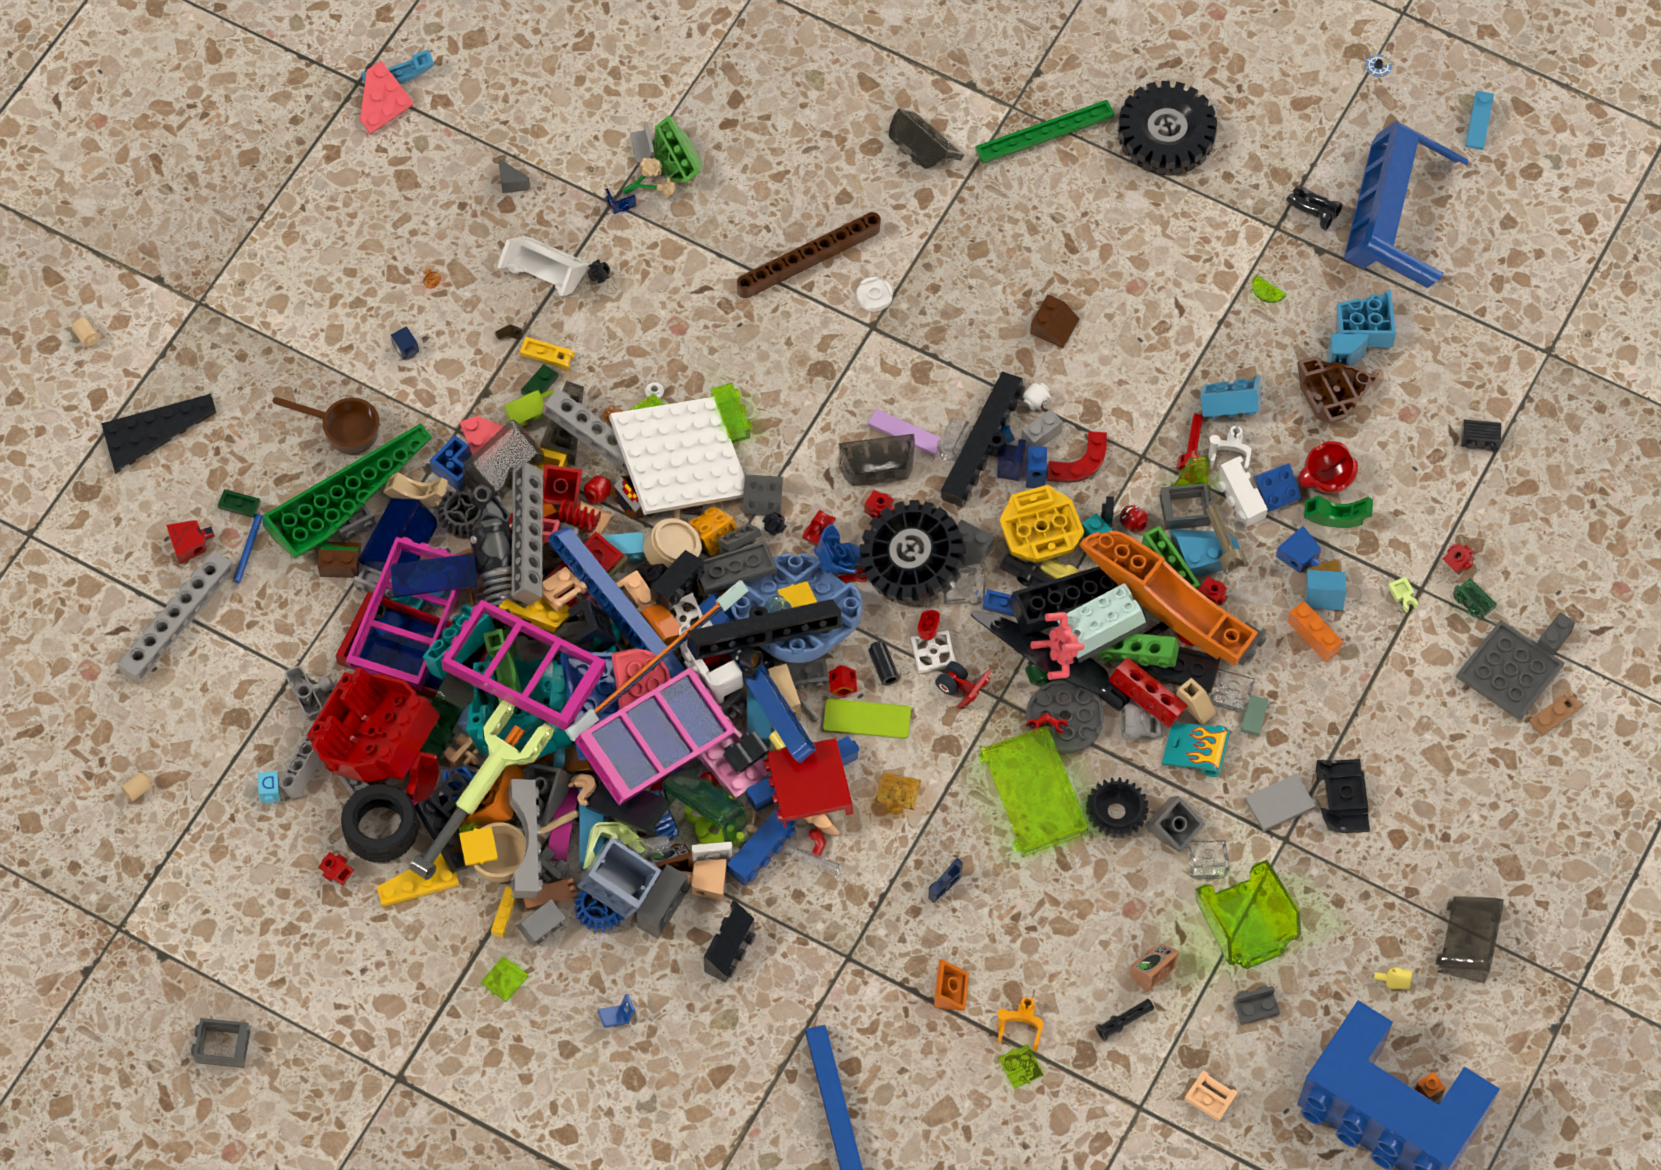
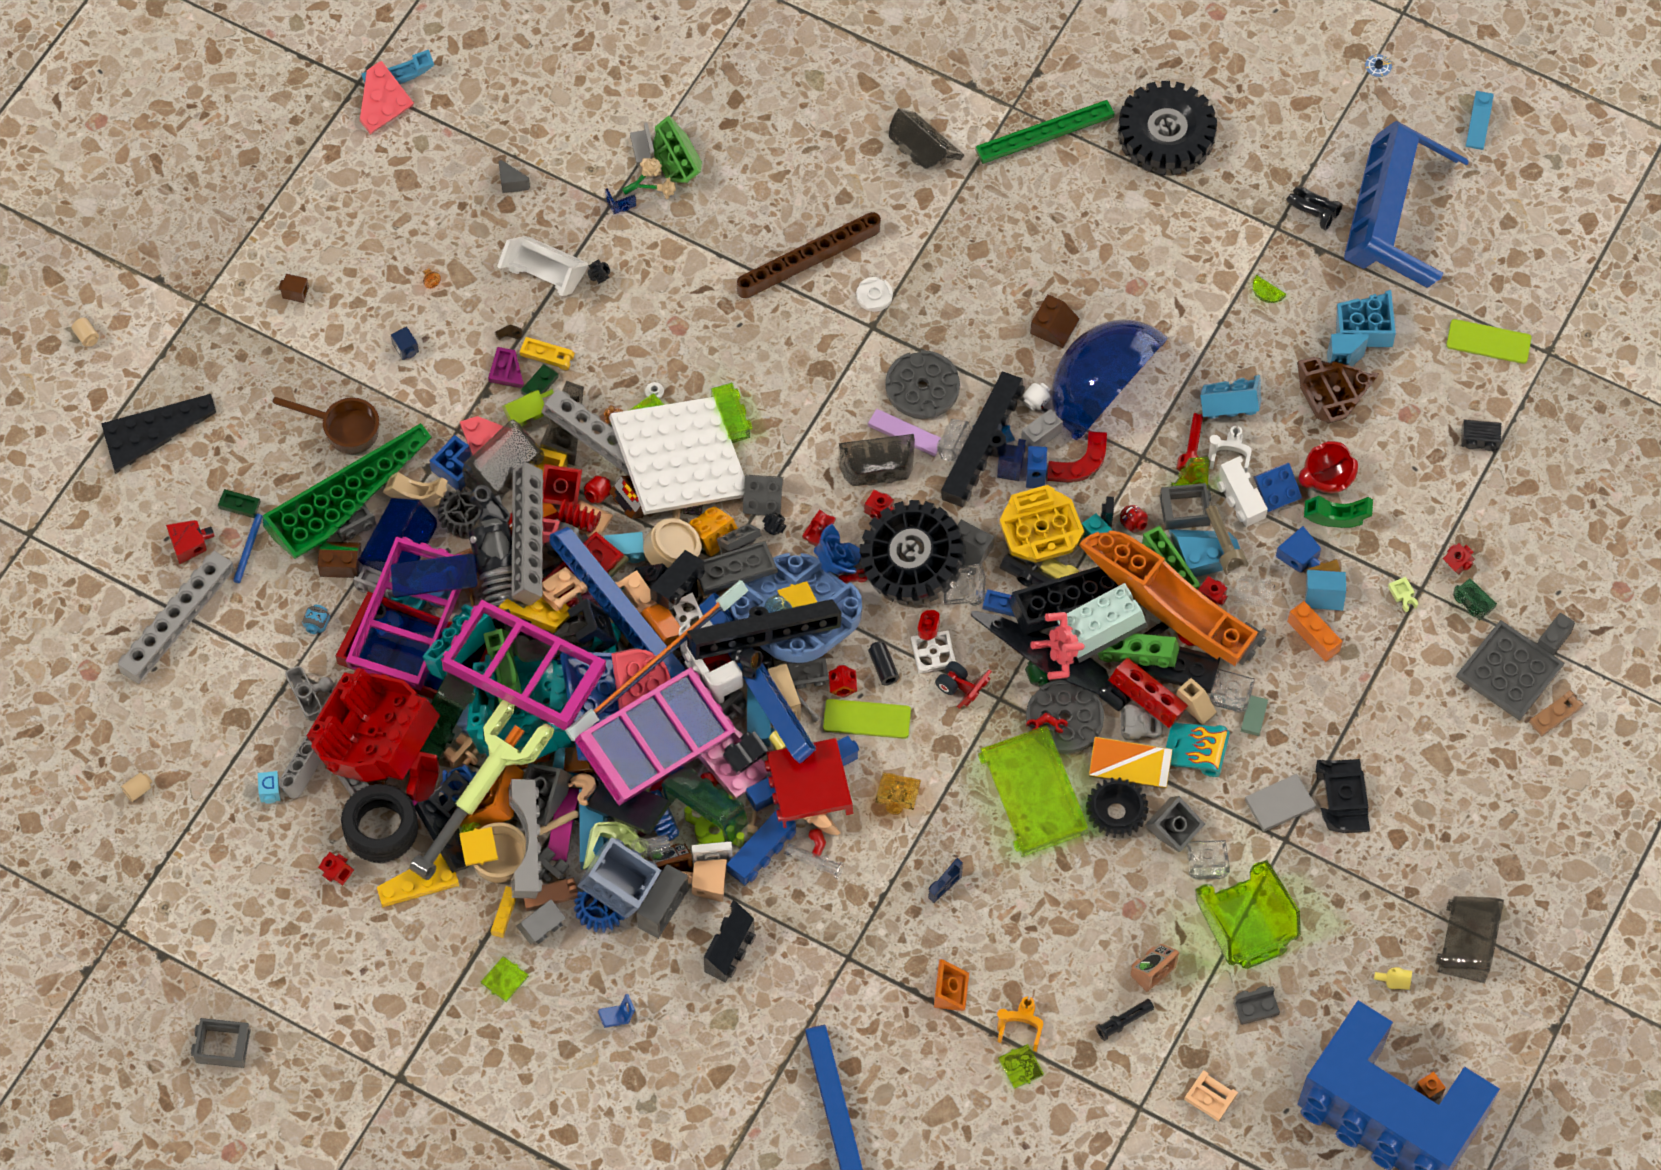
(294, 288): none -> reddish brown brick
(316, 619): none -> head
(506, 369): none -> magenta wing
(926, 401): none -> dark grey plate
(1099, 368): none -> clear blue windscreen
(1130, 761): none -> tile
(1489, 341): none -> lime piece

